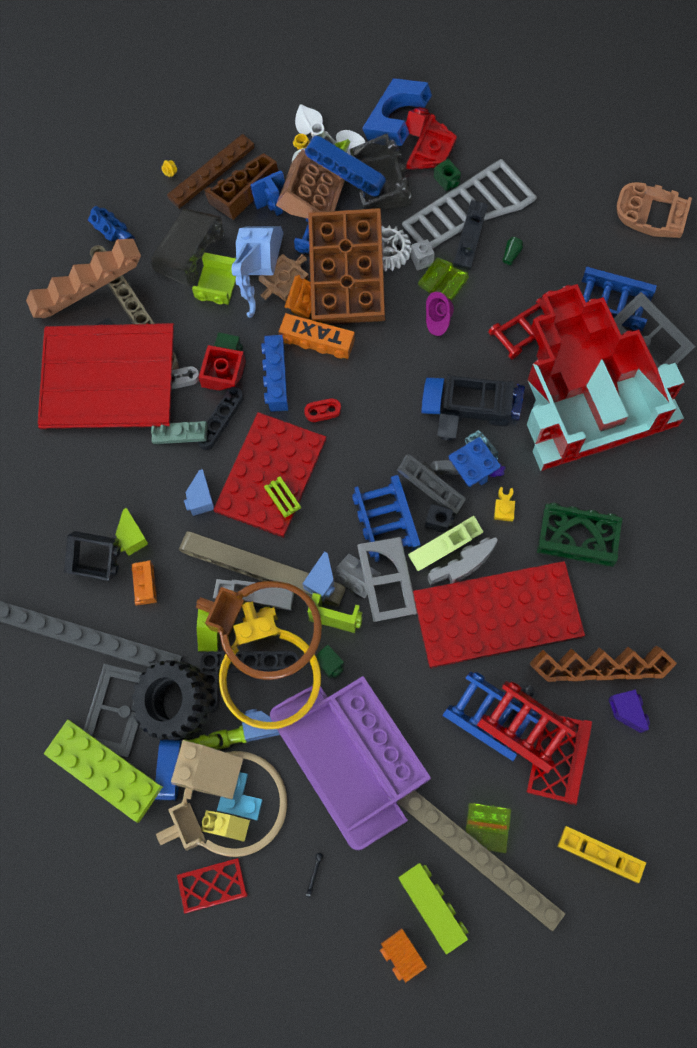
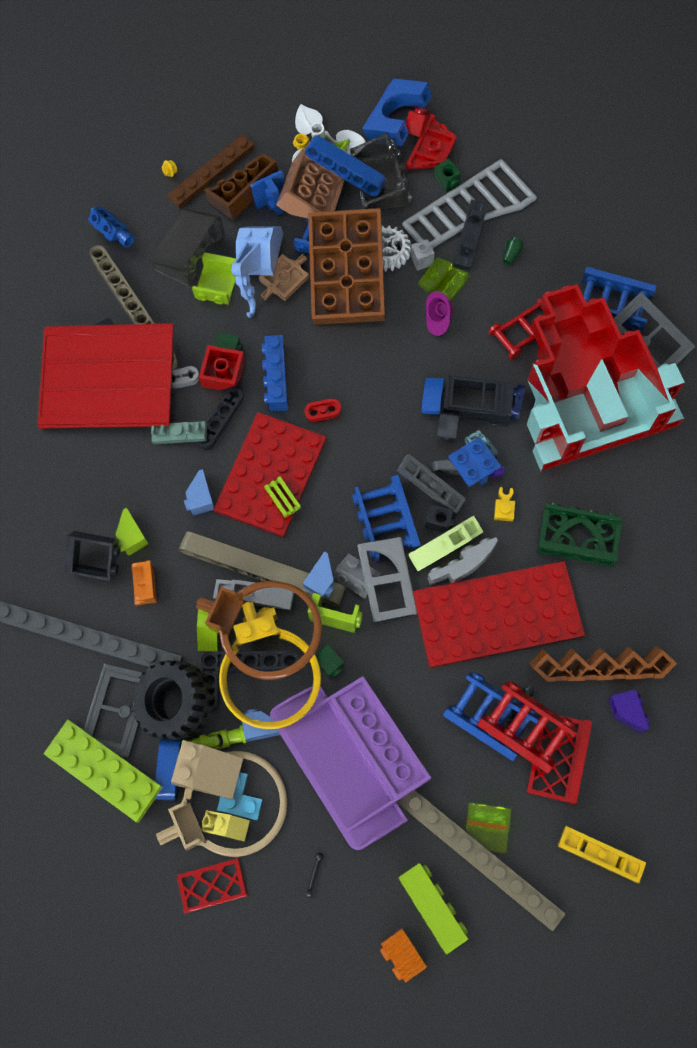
(84, 279): nougat brick -> none
(300, 297): orange plate -> none
(317, 336): orange brick -> none
(635, 205): nougat slope -> none

